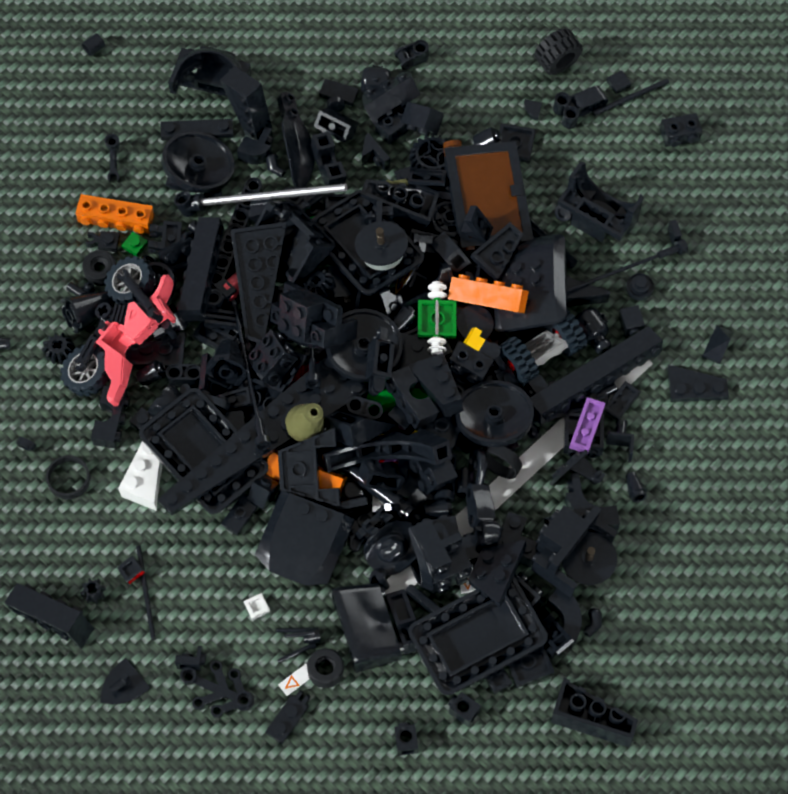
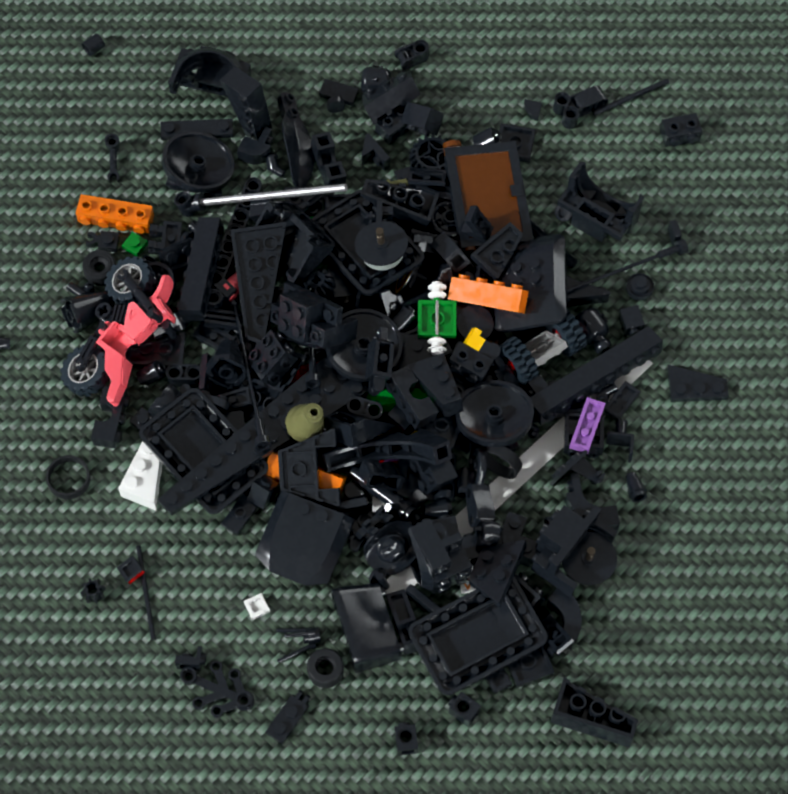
(26, 444): black tile -> none
(50, 613): black wedge -> none
(51, 348): black gear -> none
(123, 684): black shield -> none
(295, 680): white sticker -> none
(339, 125): black brick -> none
(558, 51): black tyre -> none
(596, 622): black arm -> none
(618, 82): black tile -> none
(718, 344): black slope -> none

